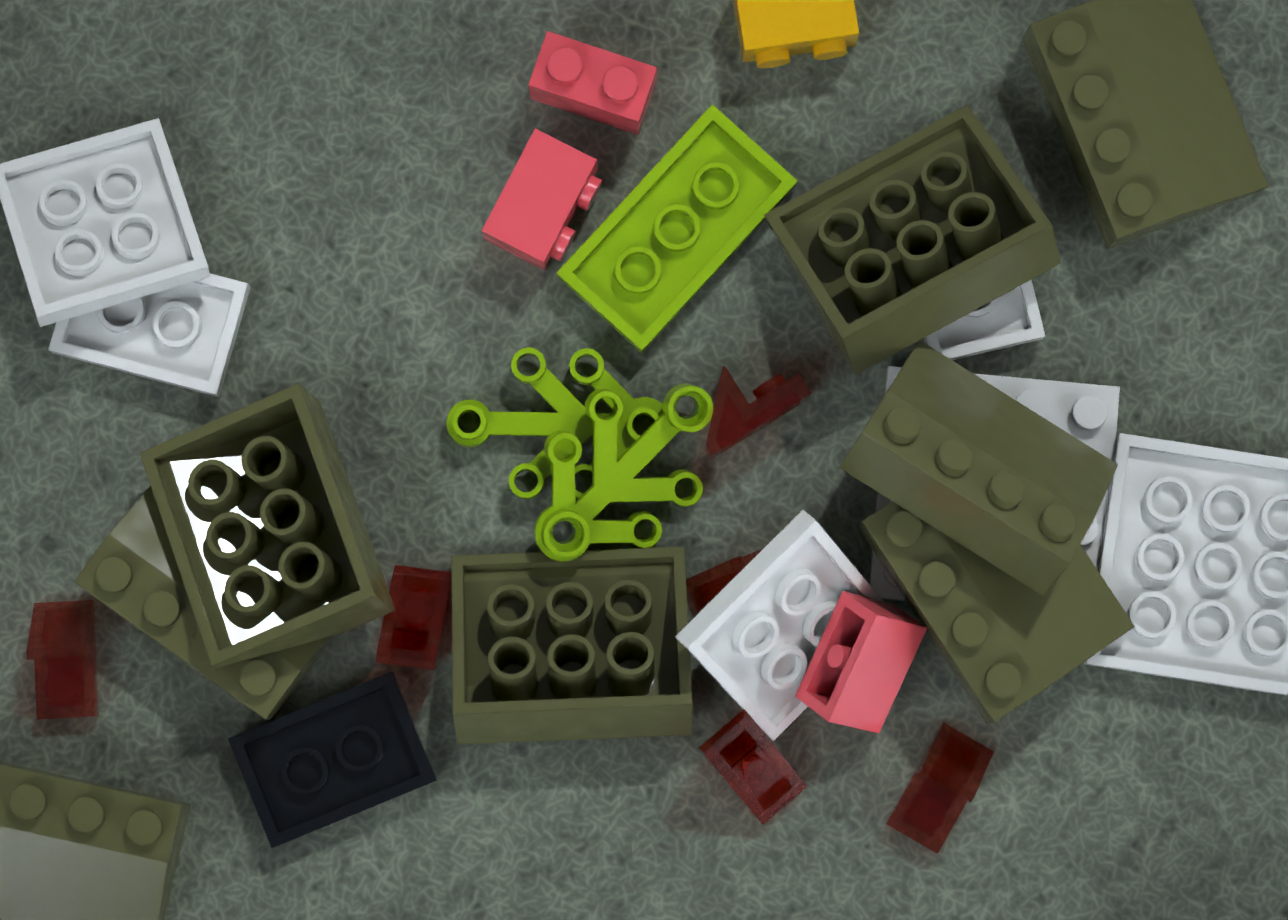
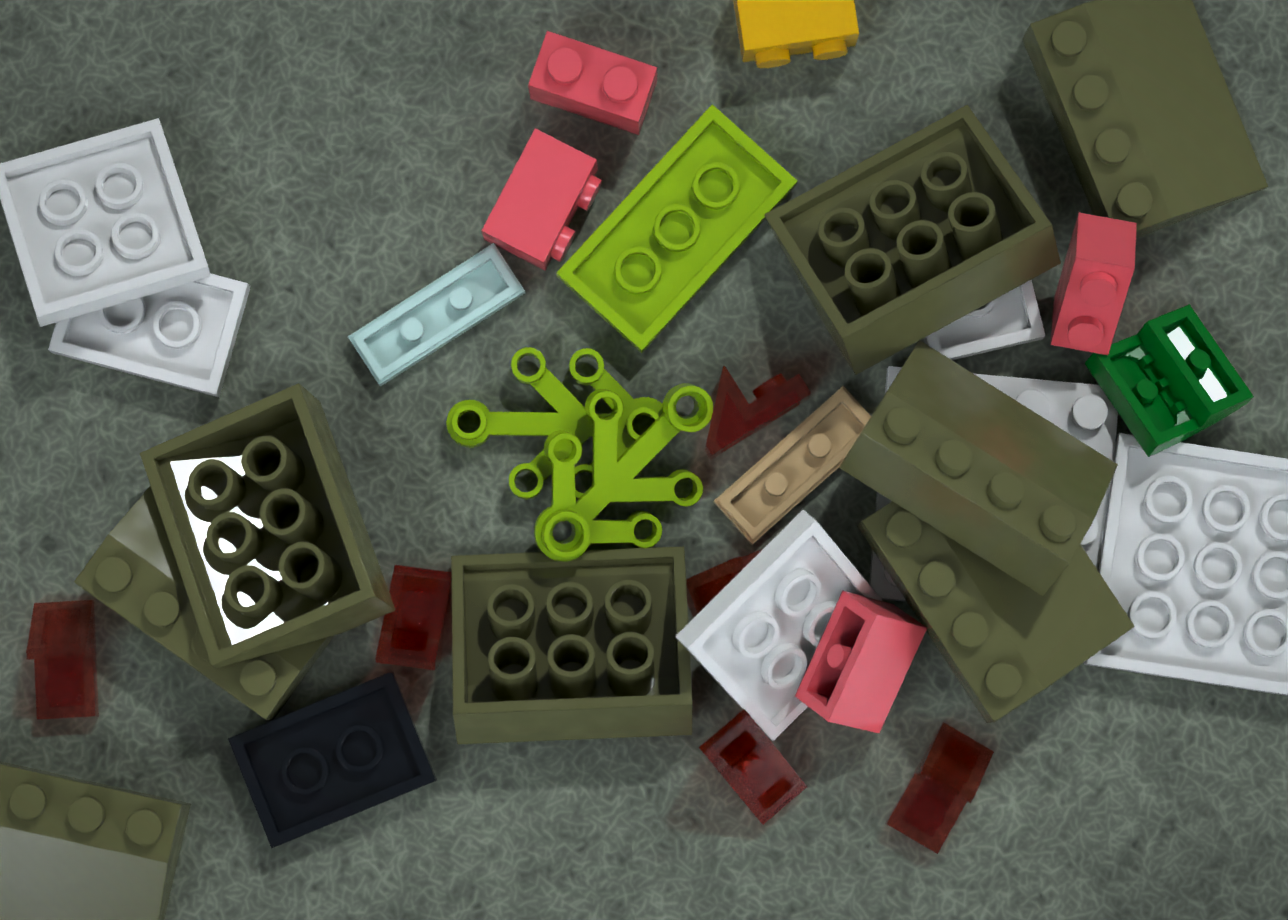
(436, 314): none -> light aqua tile
(794, 466): none -> tan tile
(1093, 283): none -> coral brick
(1169, 380): none -> green slope

